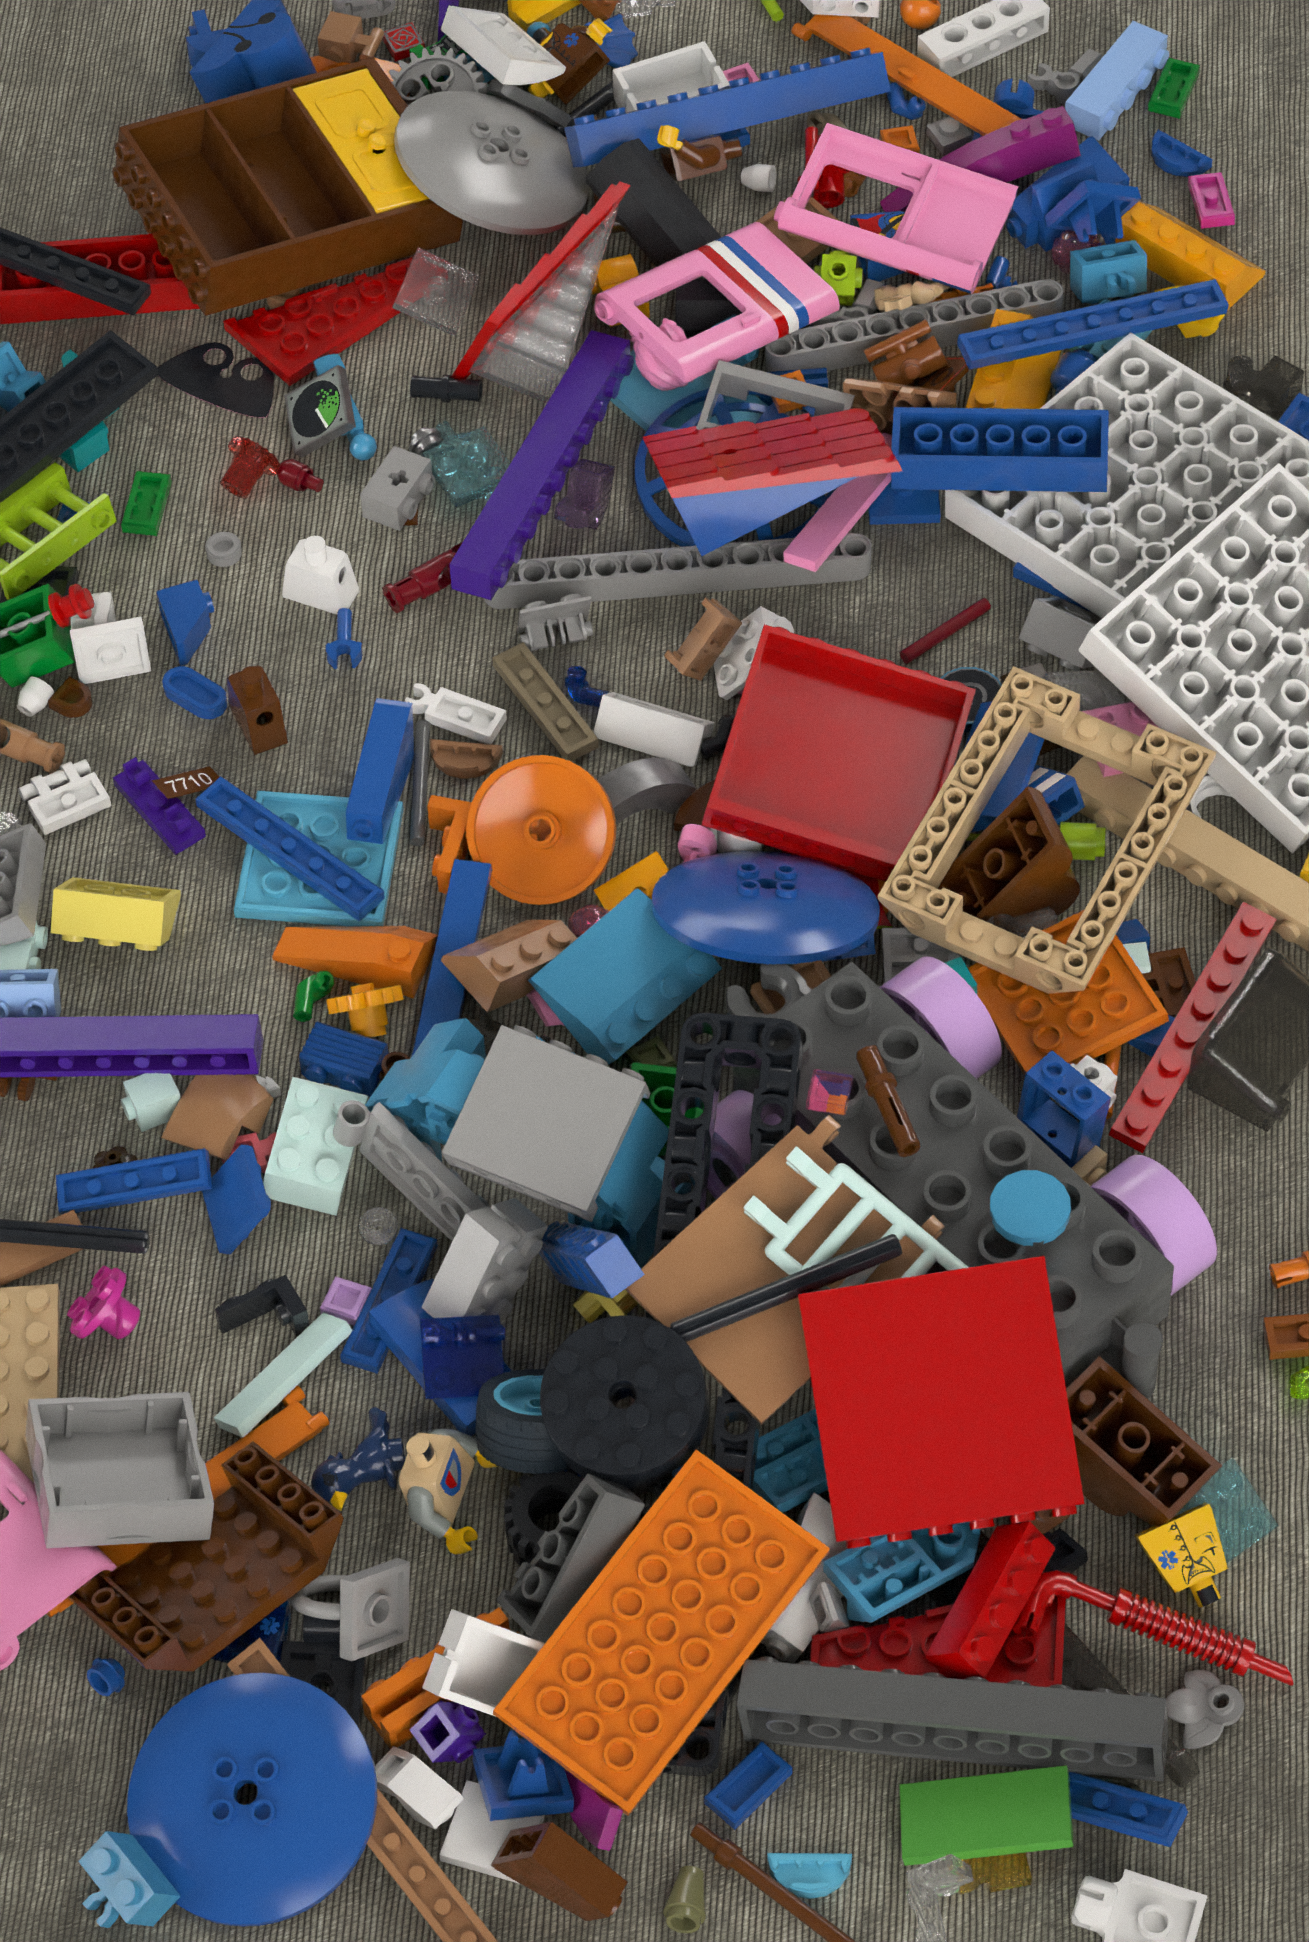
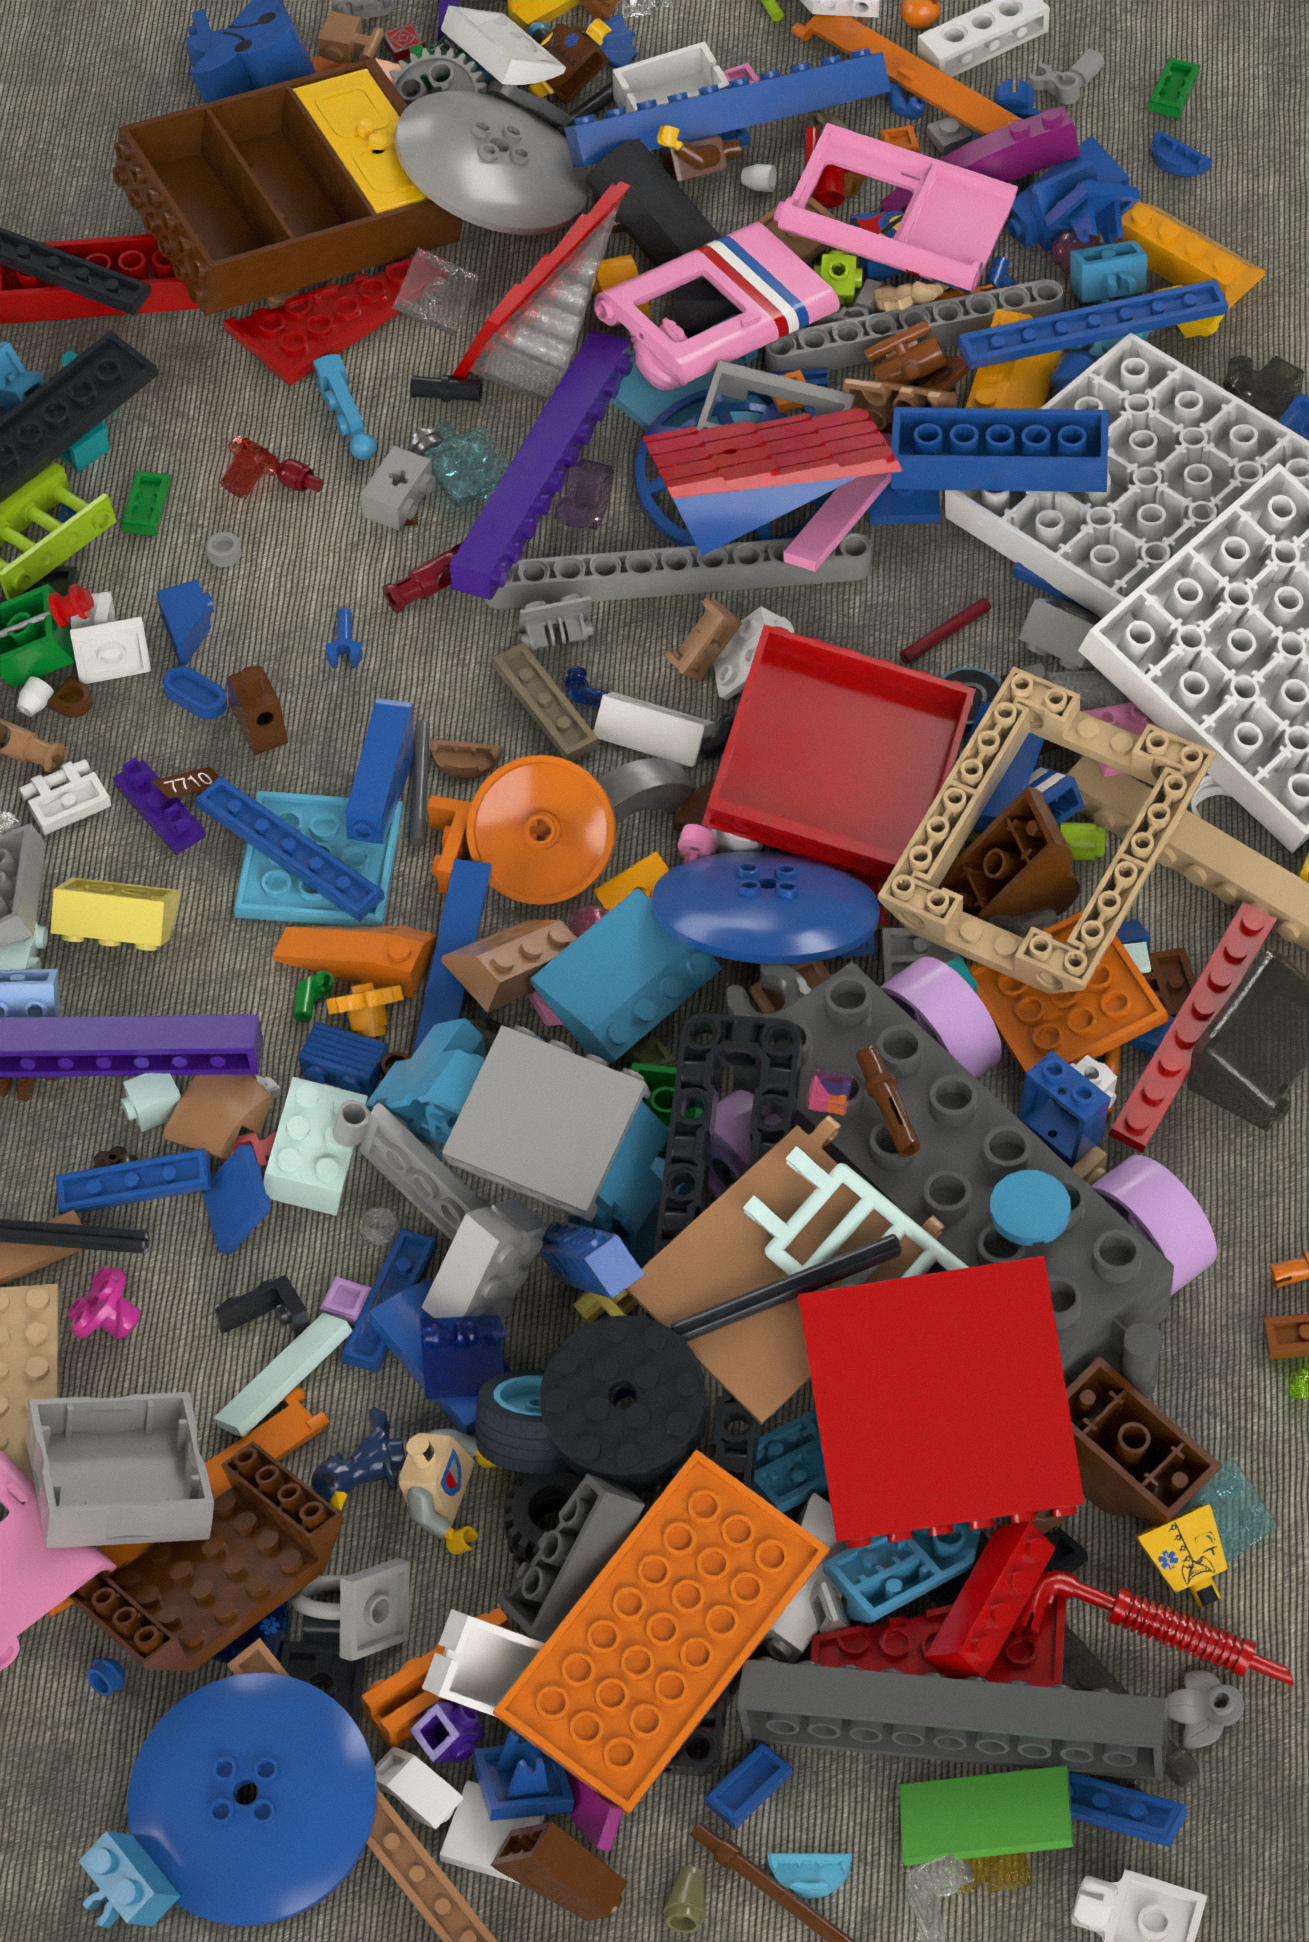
(197, 378): black piece -> none
(319, 411): tile -> none
(319, 576): white torso -> none
(458, 713): white plate -> none
(1117, 80): light blue brick -> none
(1211, 200): dark pink plate -> none

